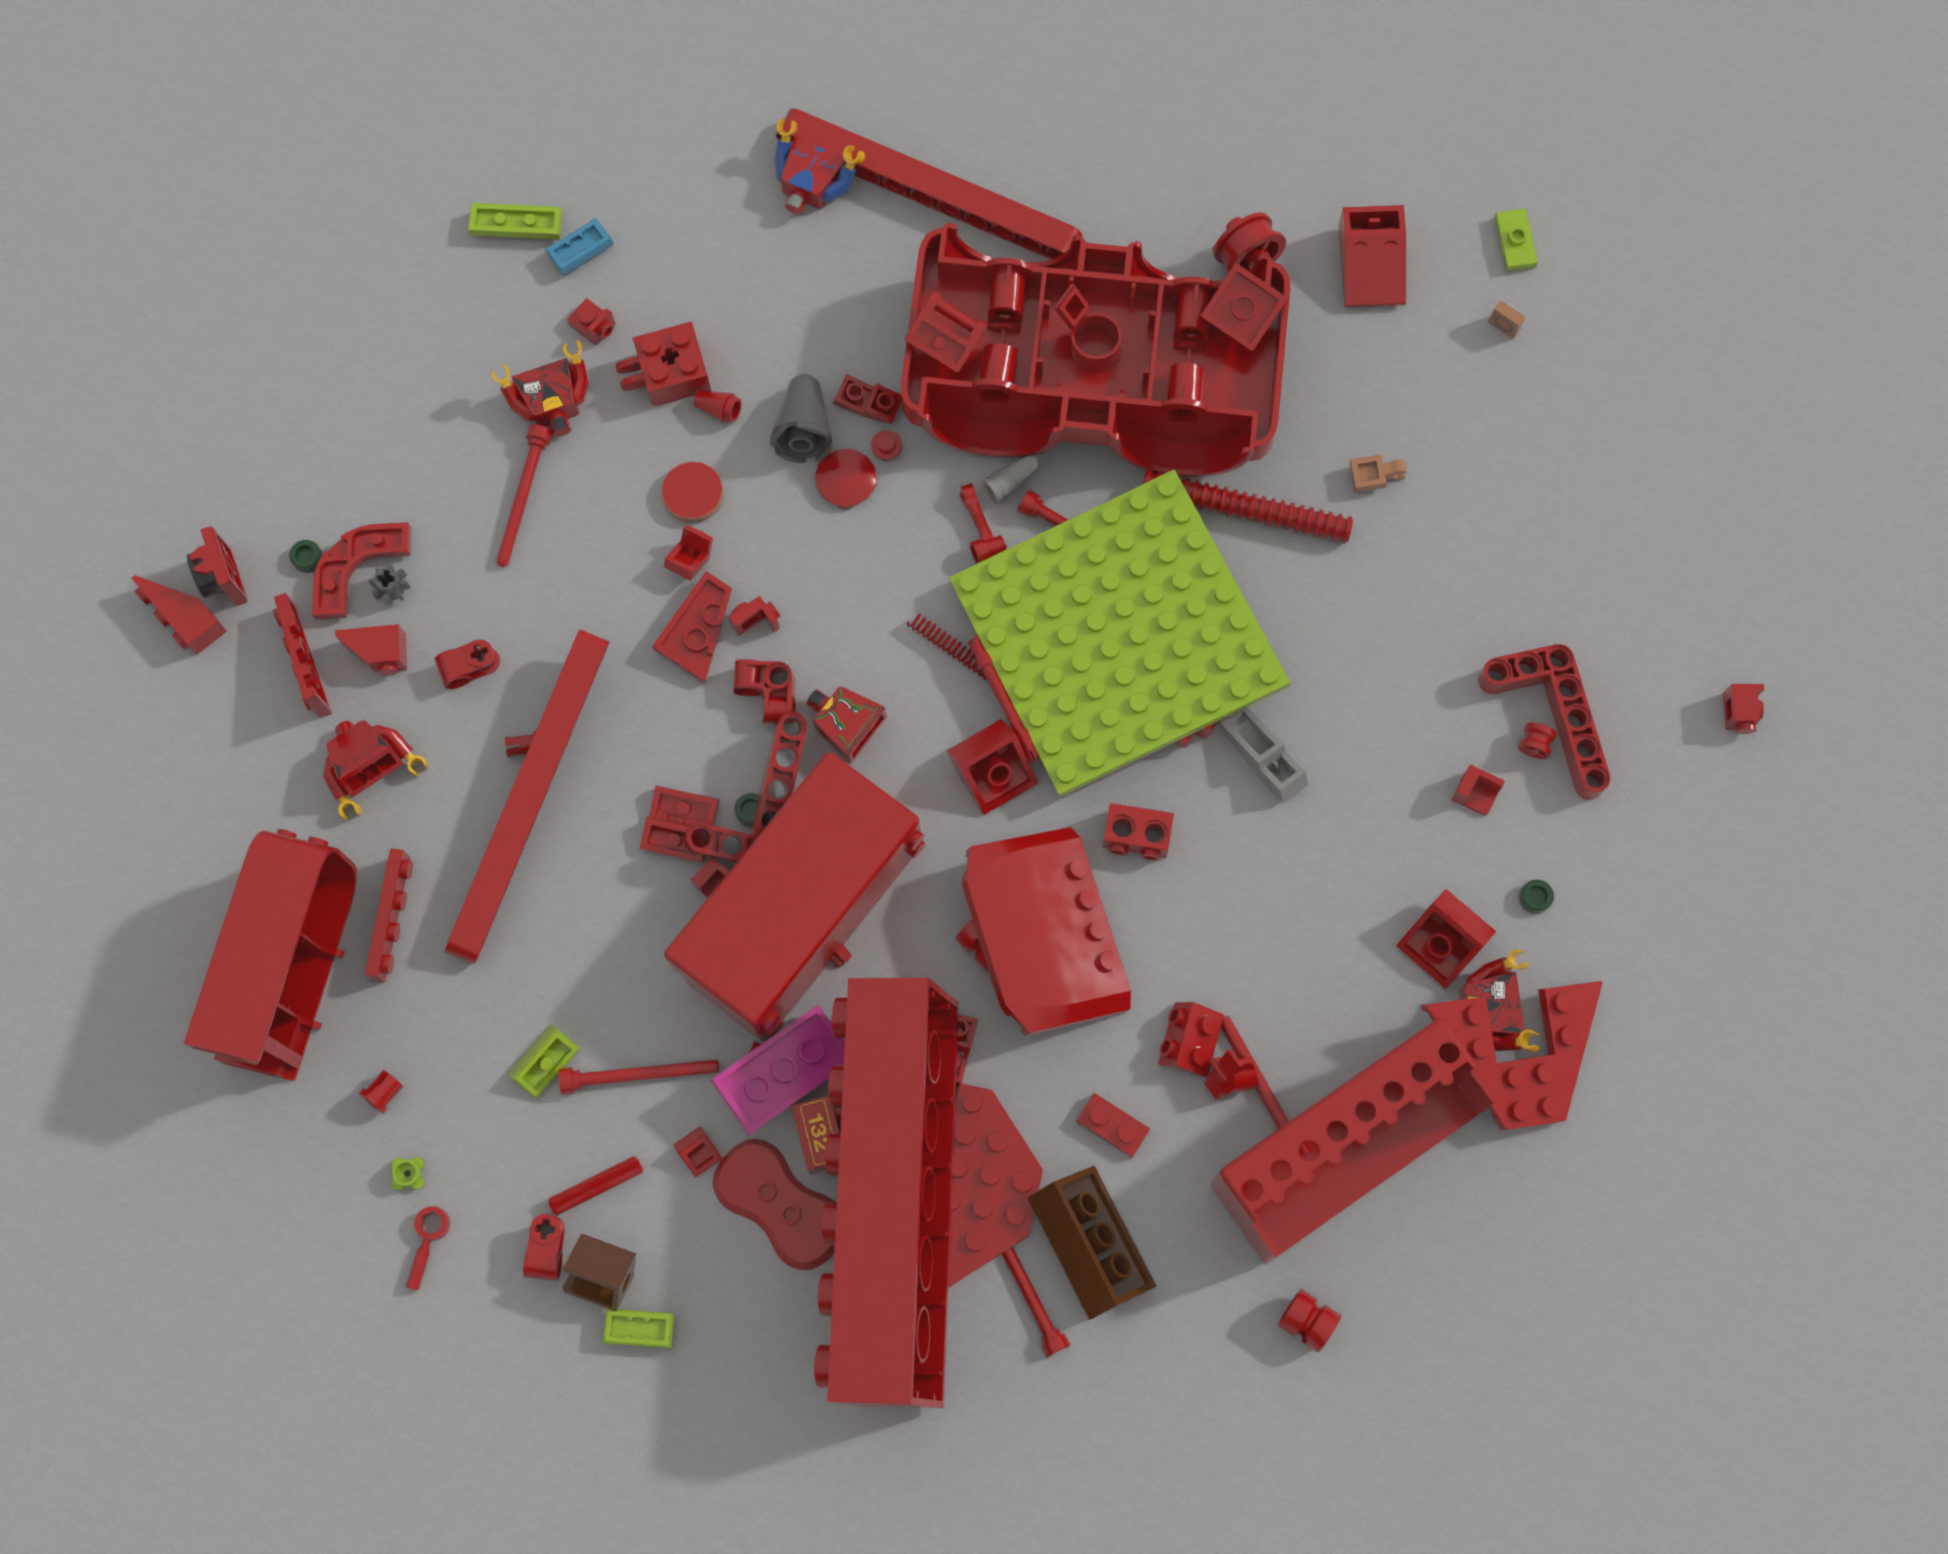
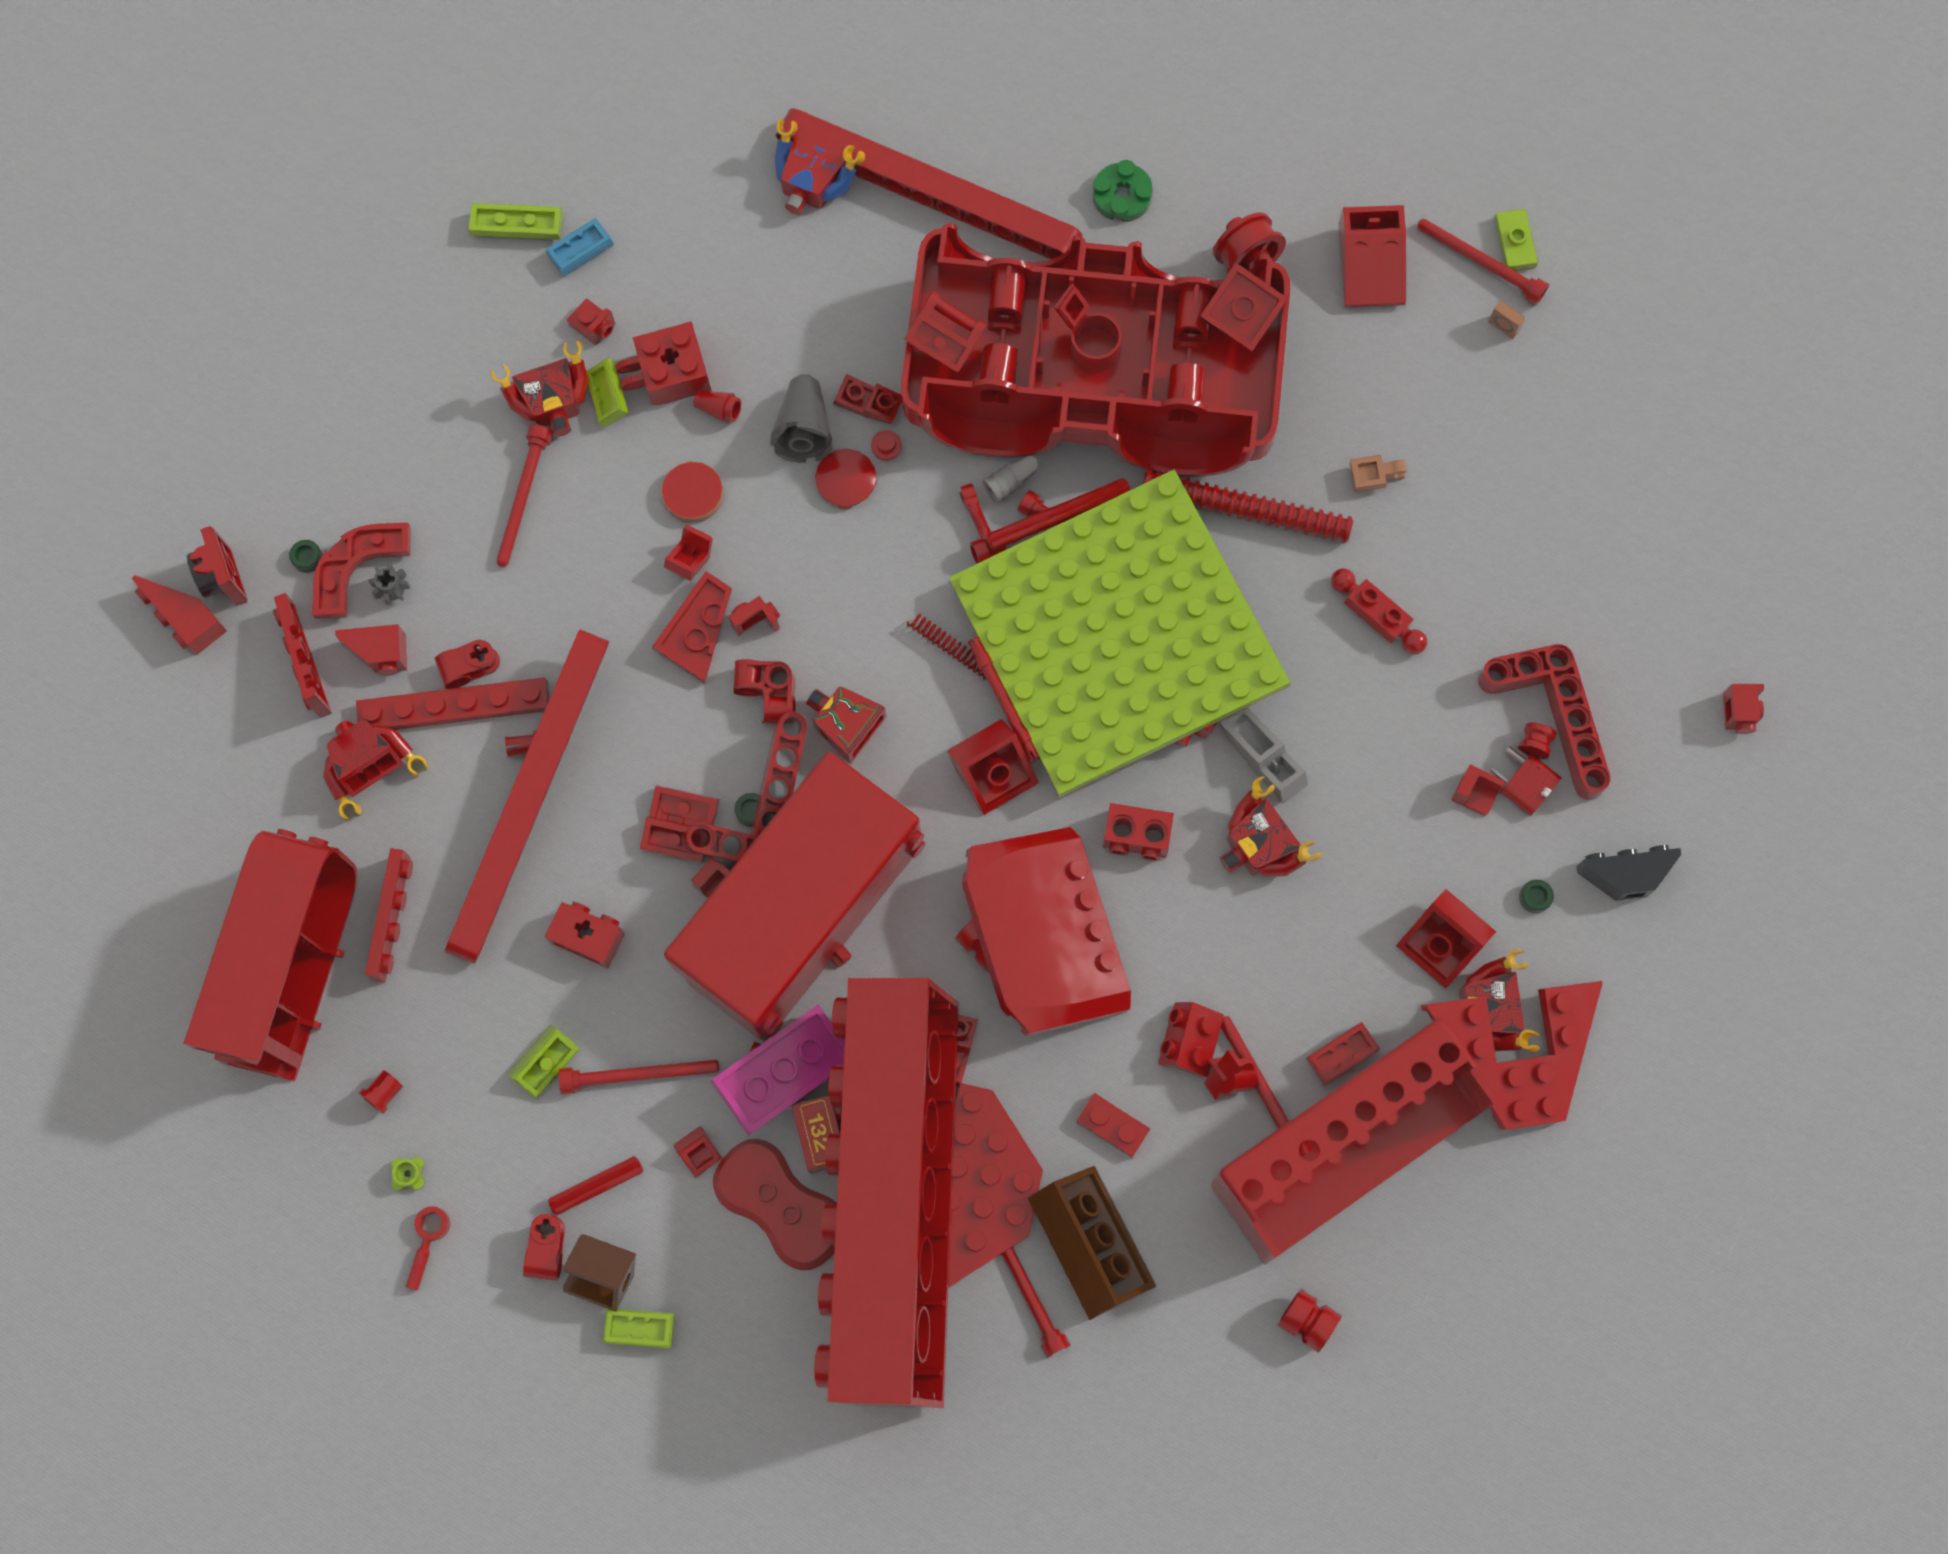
(455, 704): none -> red plate
(598, 947): none -> red brick
(606, 392): none -> lime plate
(1055, 515): none -> red axle
(1125, 175): none -> green plate
(1263, 839): none -> red torso
(1343, 1053): none -> red plate
(1378, 611): none -> red plate
(1530, 783): none -> red piece
(1532, 289): none -> red piece
(1629, 873): none -> black slope

